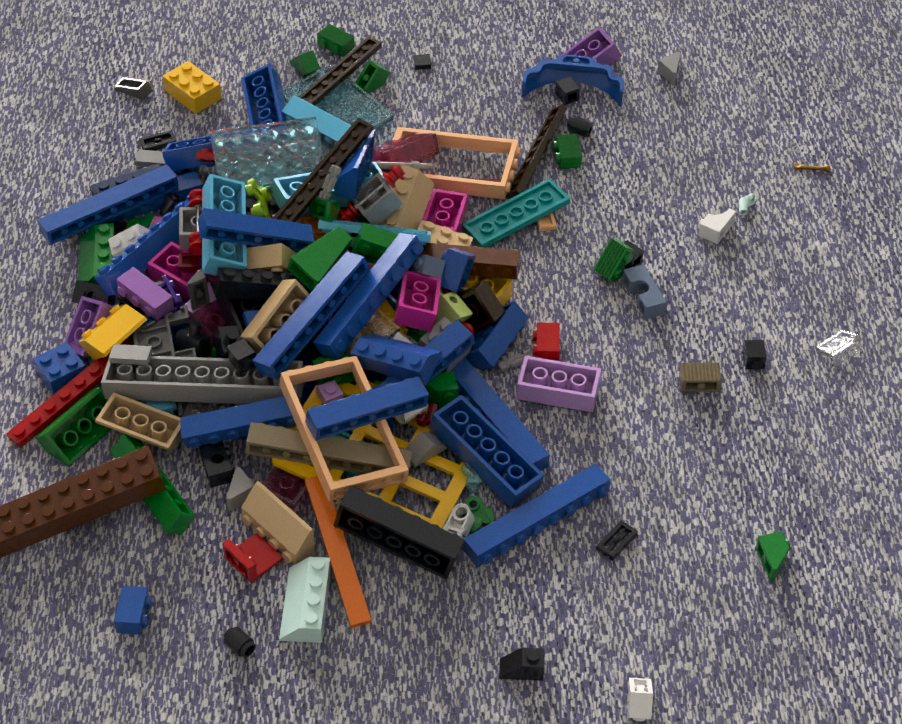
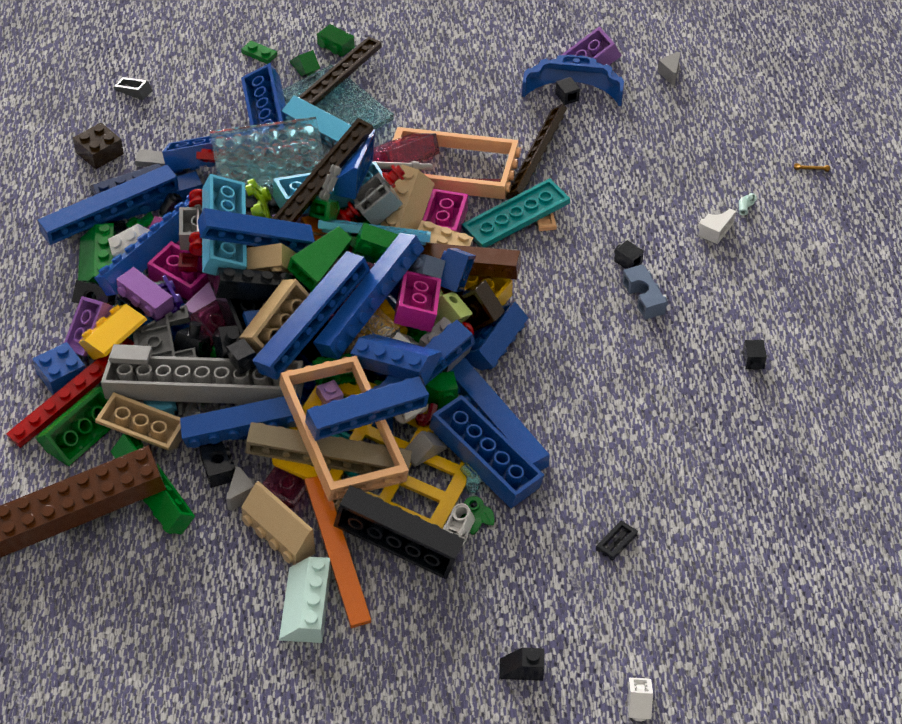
(98, 145): none -> dark brown brick
(132, 610): blue brick -> none
(158, 144): black tile -> none
(192, 87): yellow brick -> none
(198, 290): dark grey slope -> none
(239, 642): black brick -> none
(251, 557): red bracket -> none
(259, 52): none -> green plate
(372, 76): green slope -> none
(422, 61): black tile -> none
(513, 361): light grey axle -> none
(536, 515): blue brick -> none
(547, 341): red brick -> none
(558, 383): lavender brick -> none
(568, 151): green brick -> none
(579, 126): black brick -> none
(614, 260): green brick -> none
(699, 377): dark tan brick -> none
(773, 552): green slope -> none
(840, 347): clear bracket -> none

